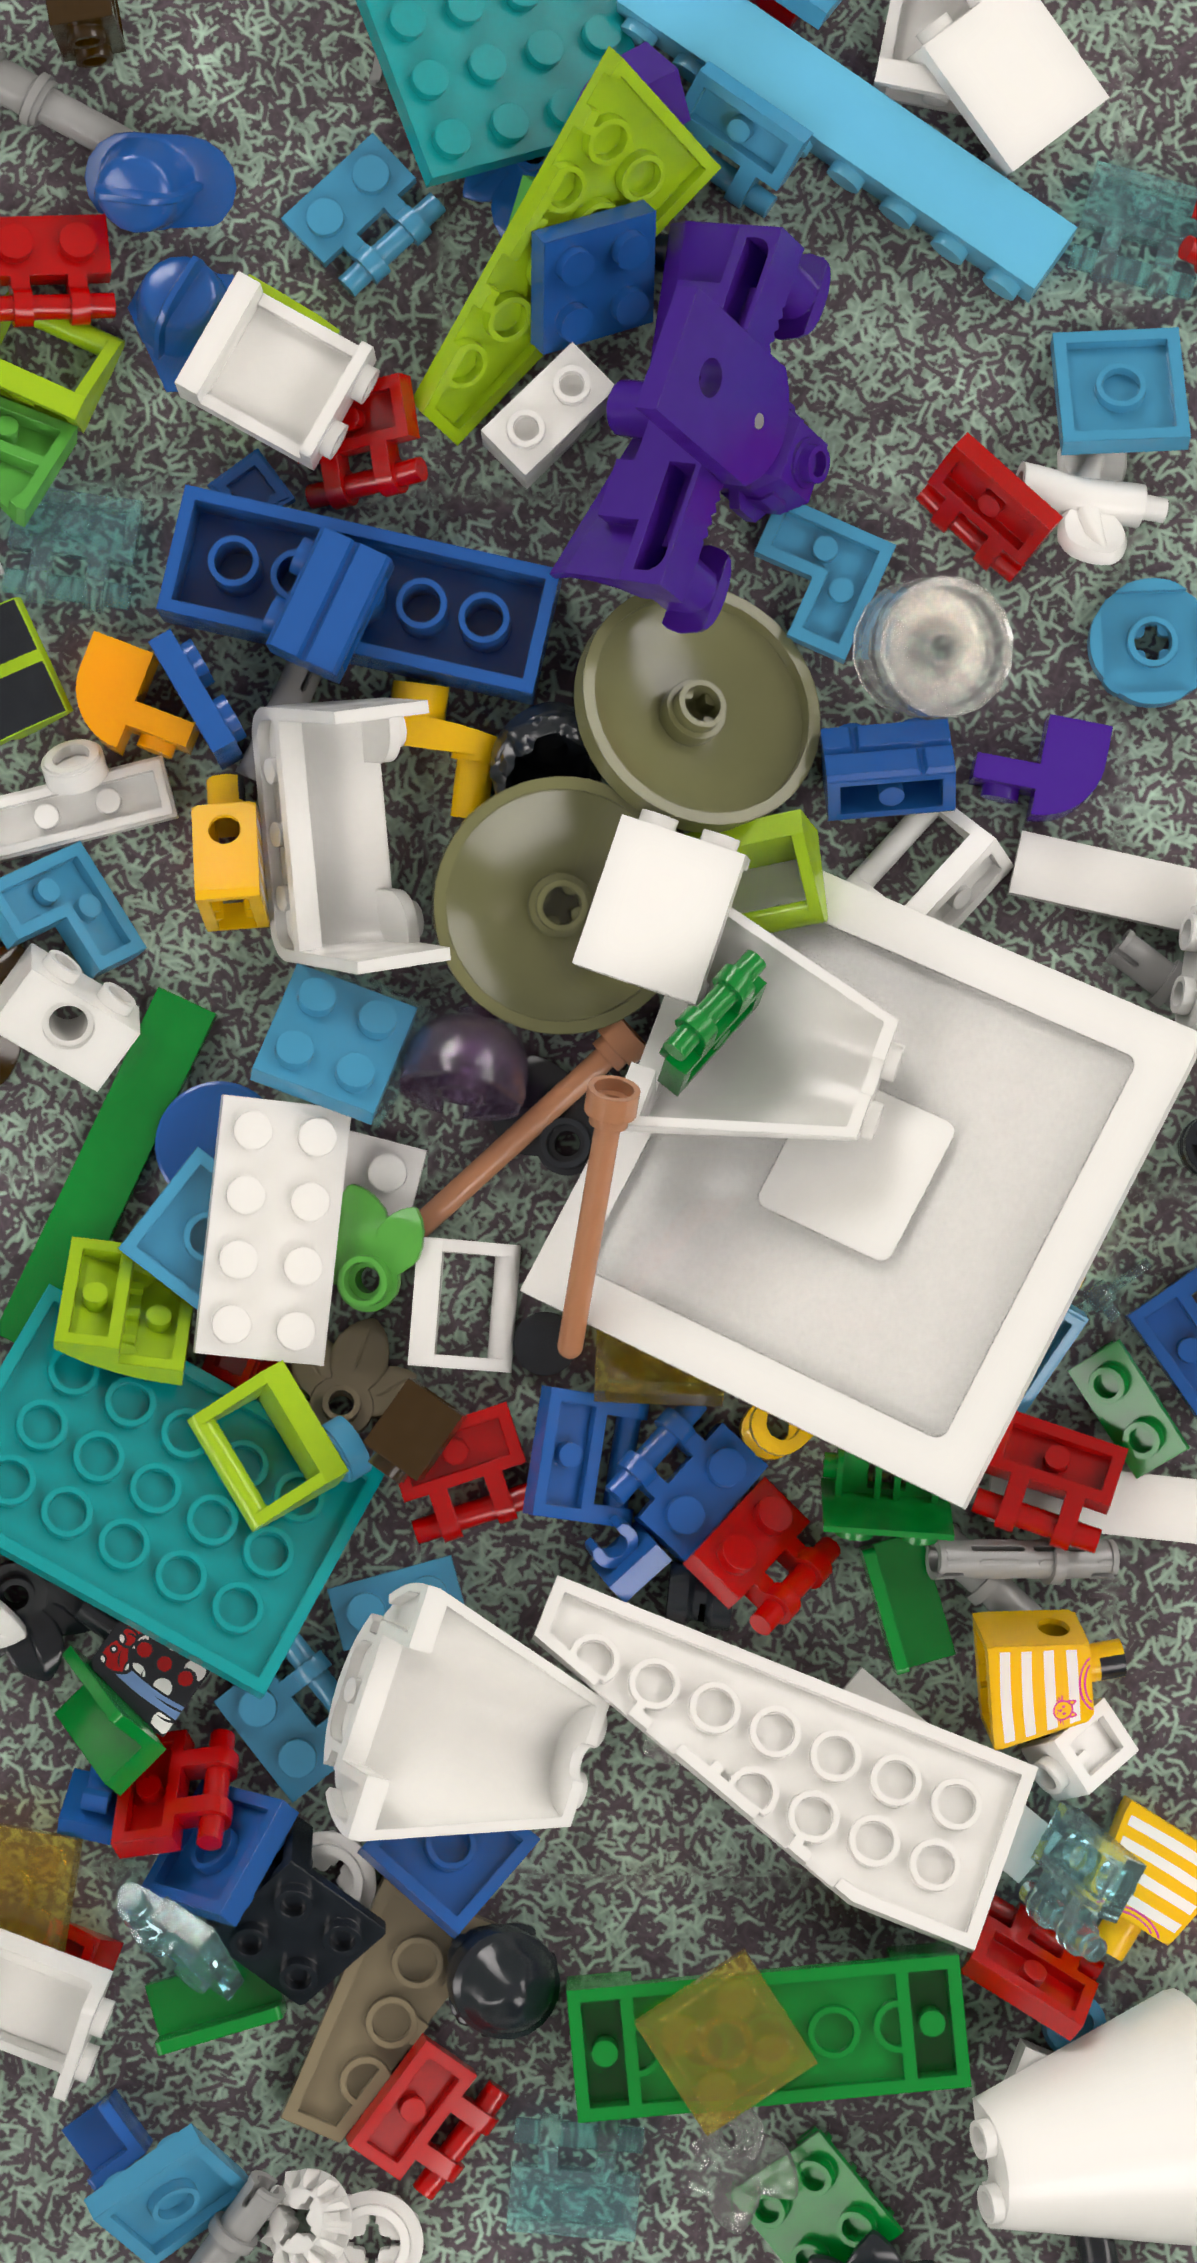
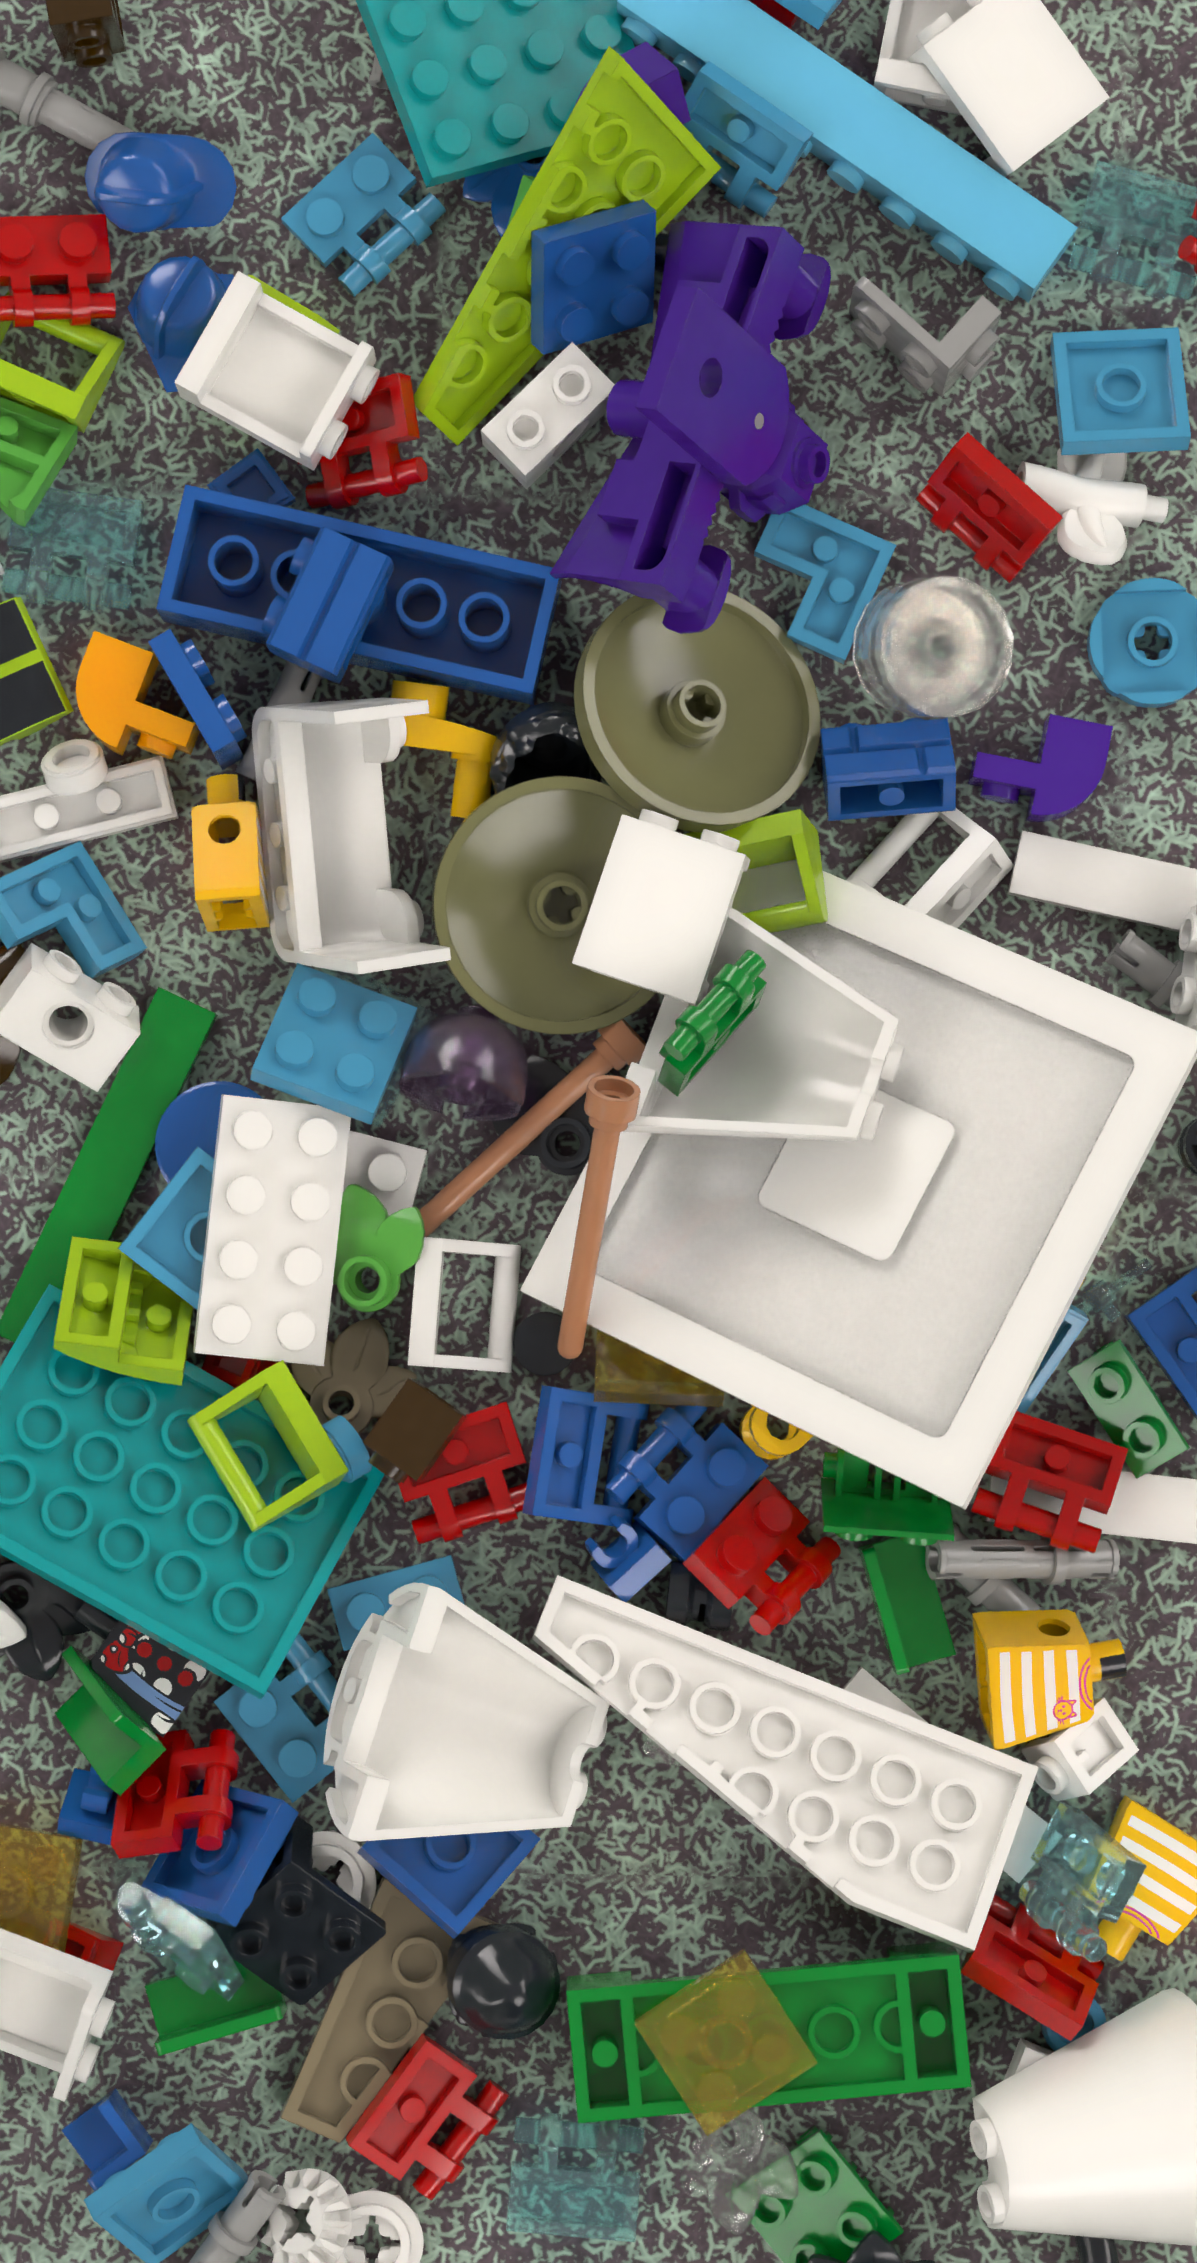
(924, 359): none -> light grey bracket

